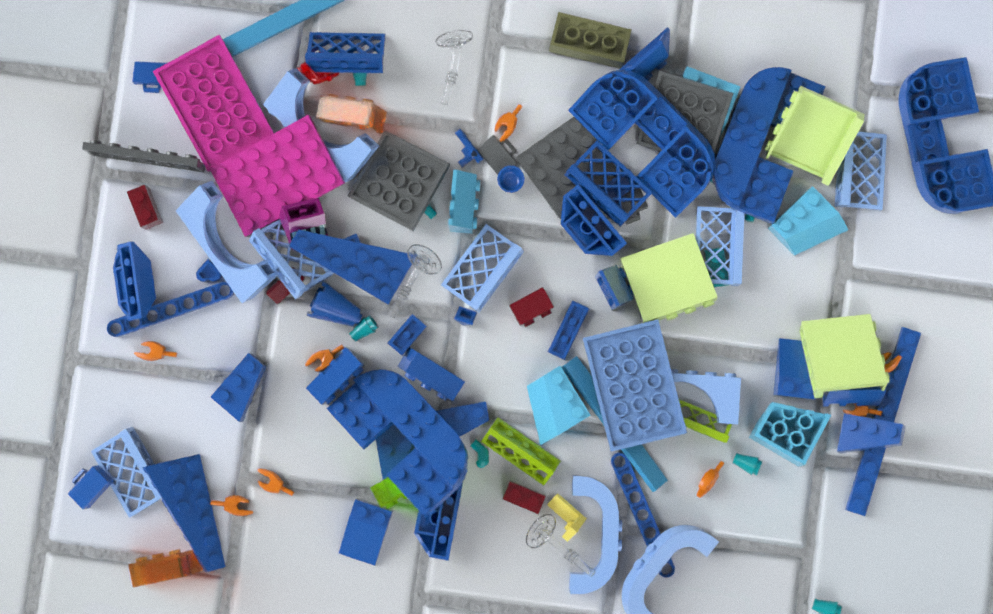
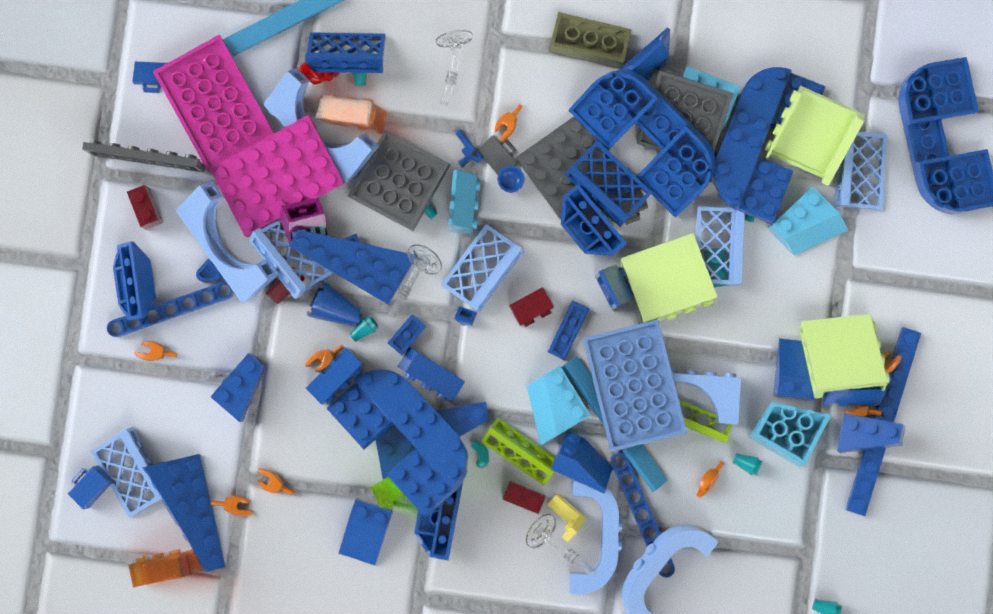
(582, 462): none -> blue slope

